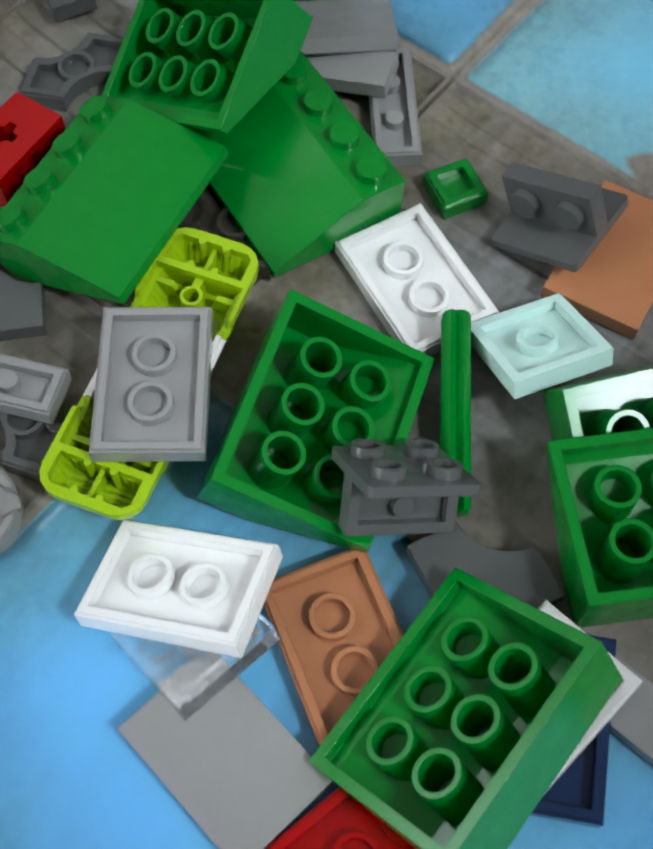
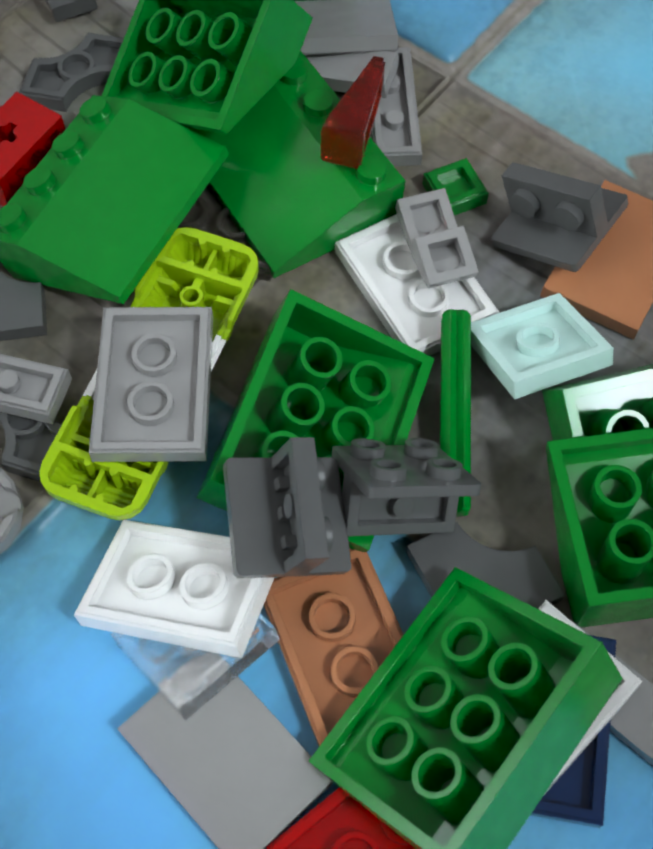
(286, 514): none -> dark grey bracket
(351, 121): none -> clear red slope
(435, 239): none -> light grey slope

